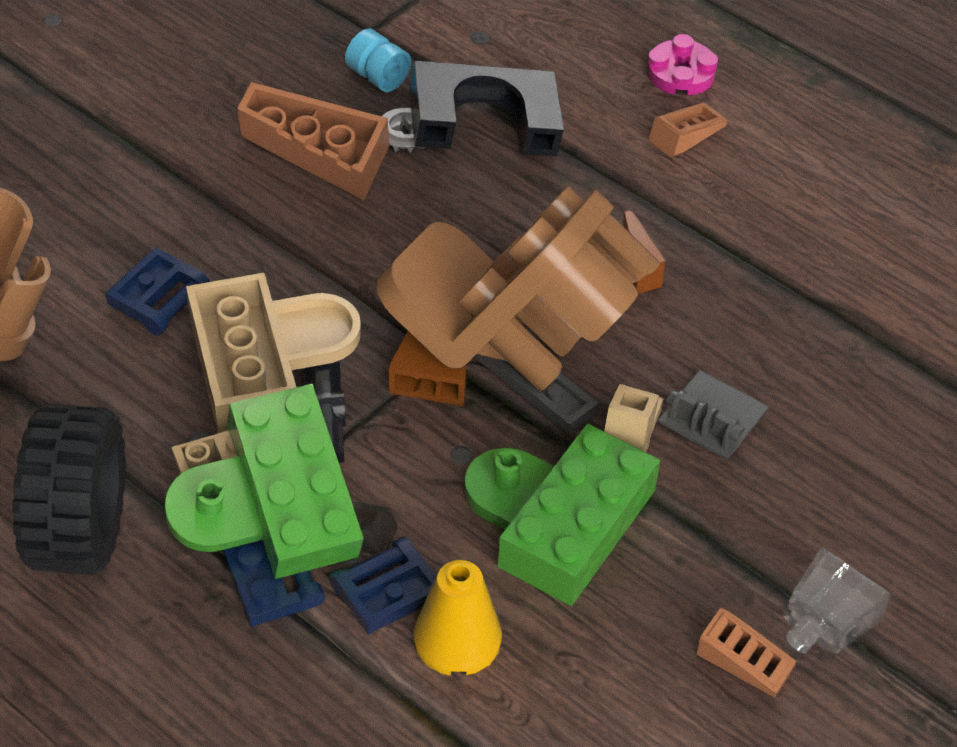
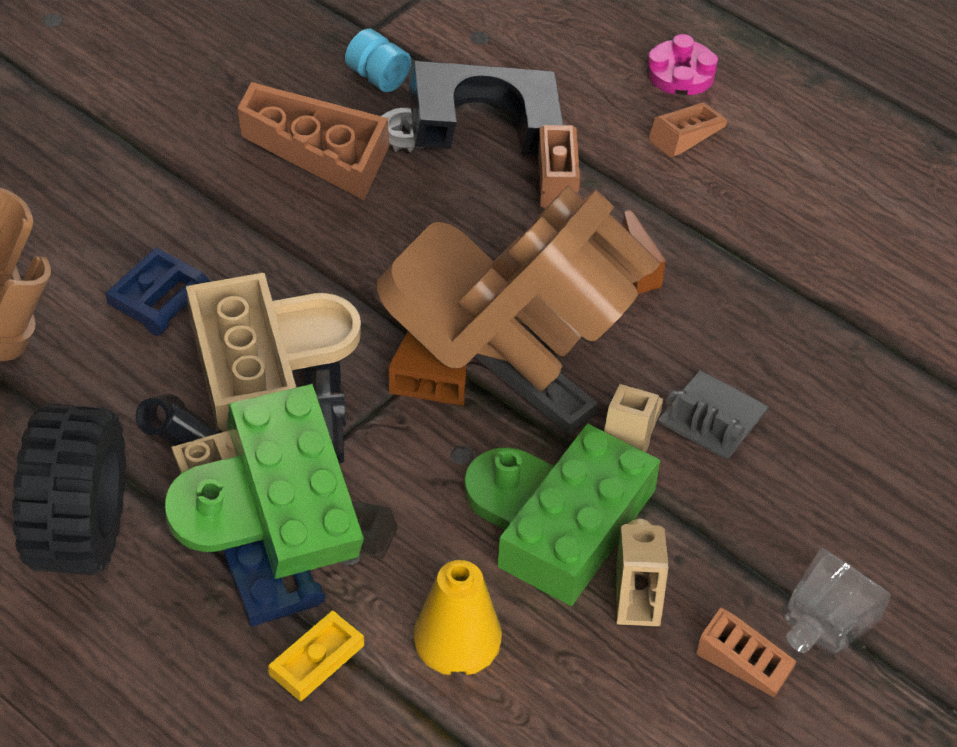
(180, 423): none -> black piece
(316, 655): none -> yellow plate
(390, 594): dark blue plate -> none
(557, 161): none -> nougat brick
(643, 553): none -> tan torso

